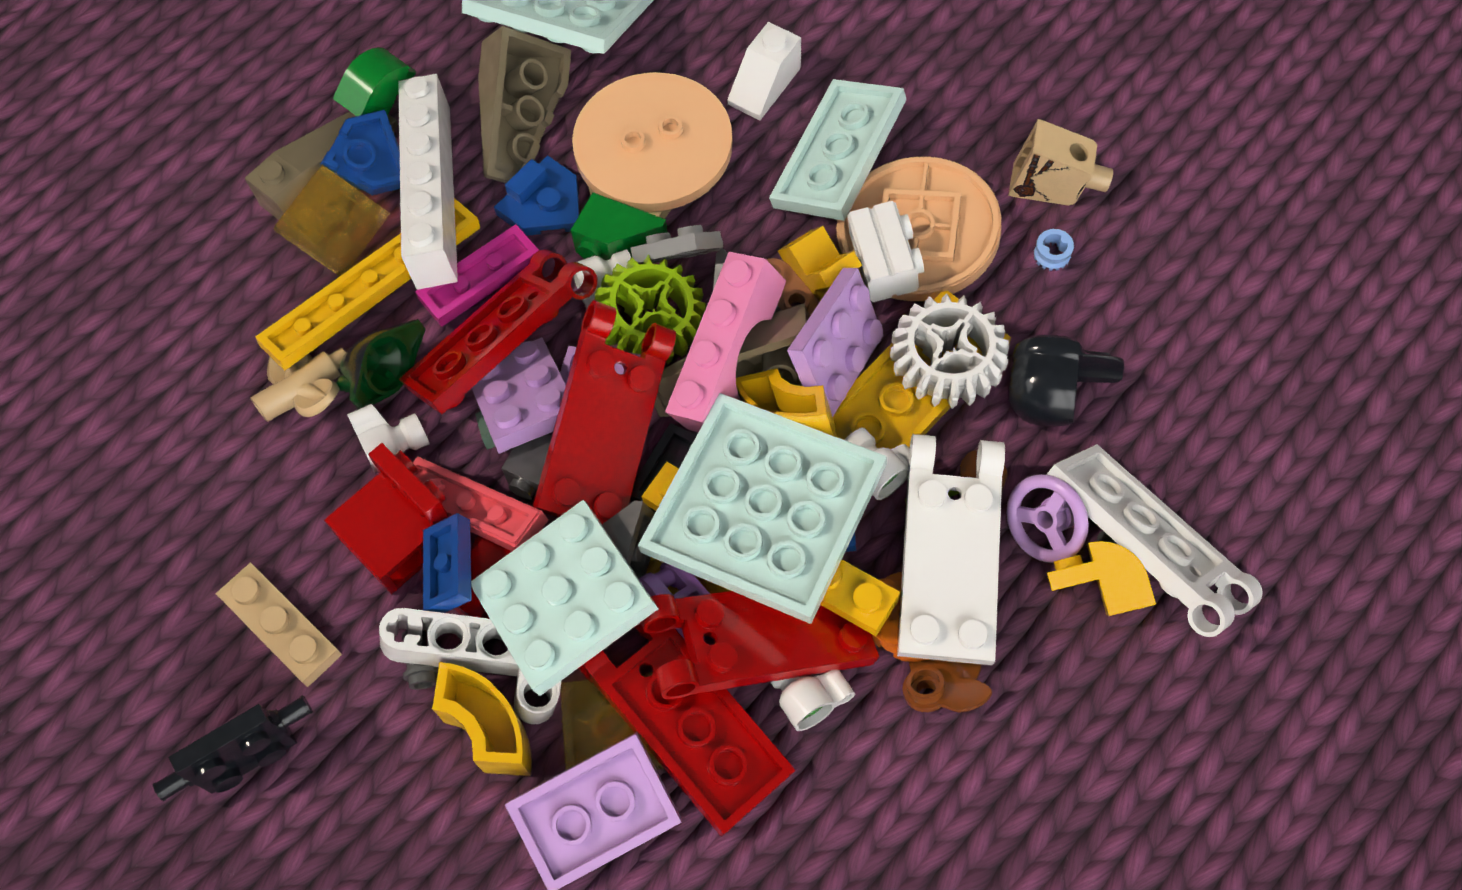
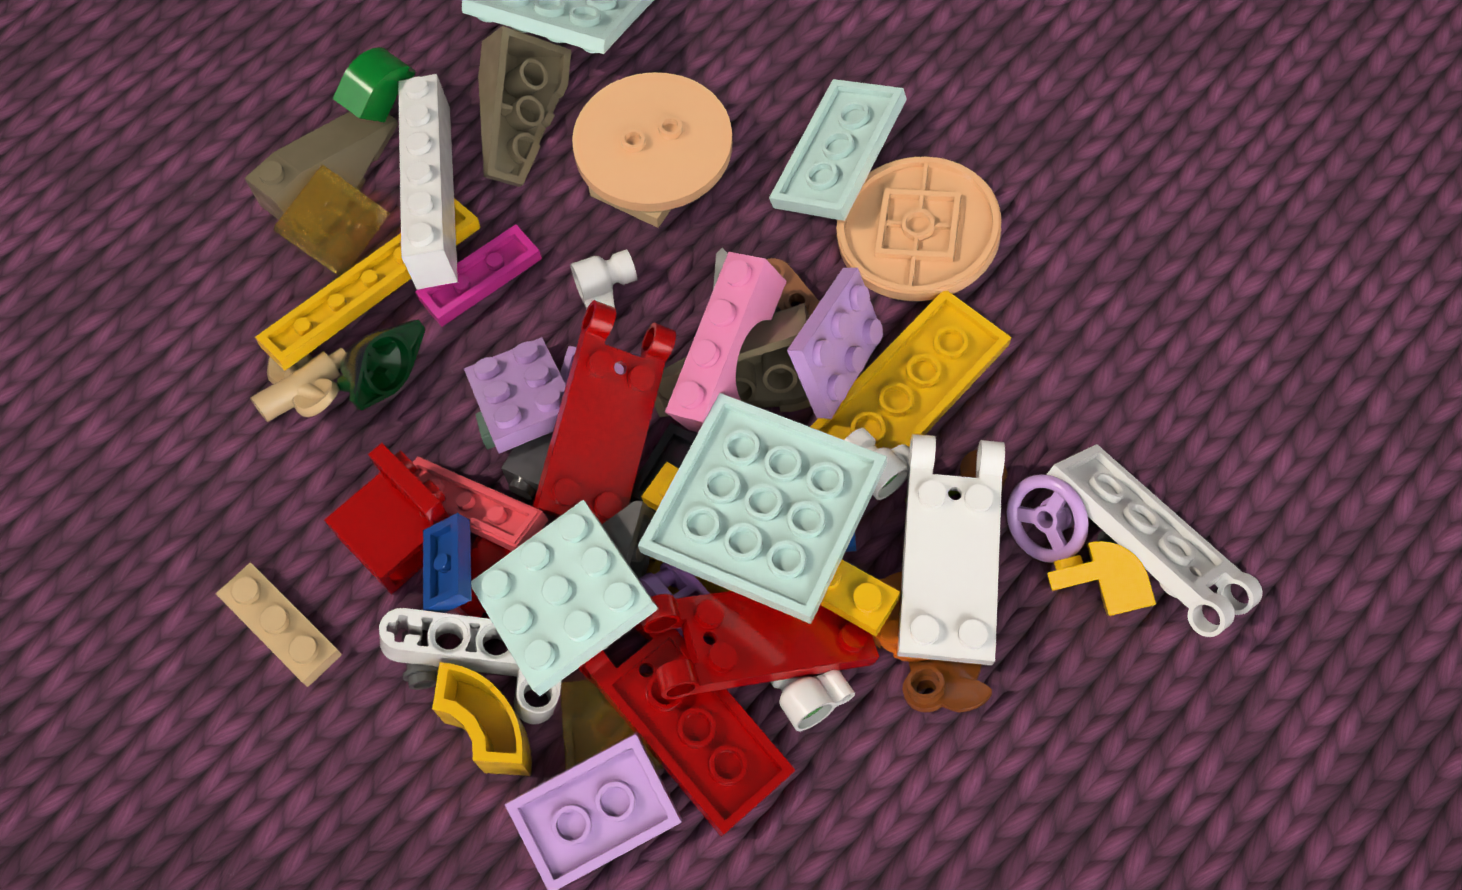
(233, 749): black plate -> none
(366, 154): blue plate -> none
(374, 430): white piece -> none
(496, 330): red hinge -> none
(540, 198): blue plate -> none
(612, 227): green slope -> none
(642, 289): lime gear -> none
(688, 243): light grey hinge -> none
(765, 70): white slope -> none
(790, 401): yellow brick -> none
(817, 260): yellow brick -> none
(884, 251): white brick -> none
(958, 372): white gear -> none
(1047, 375): black piece -> none
(1057, 166): tan torso -> none
(1064, 243): light blue bush -> none

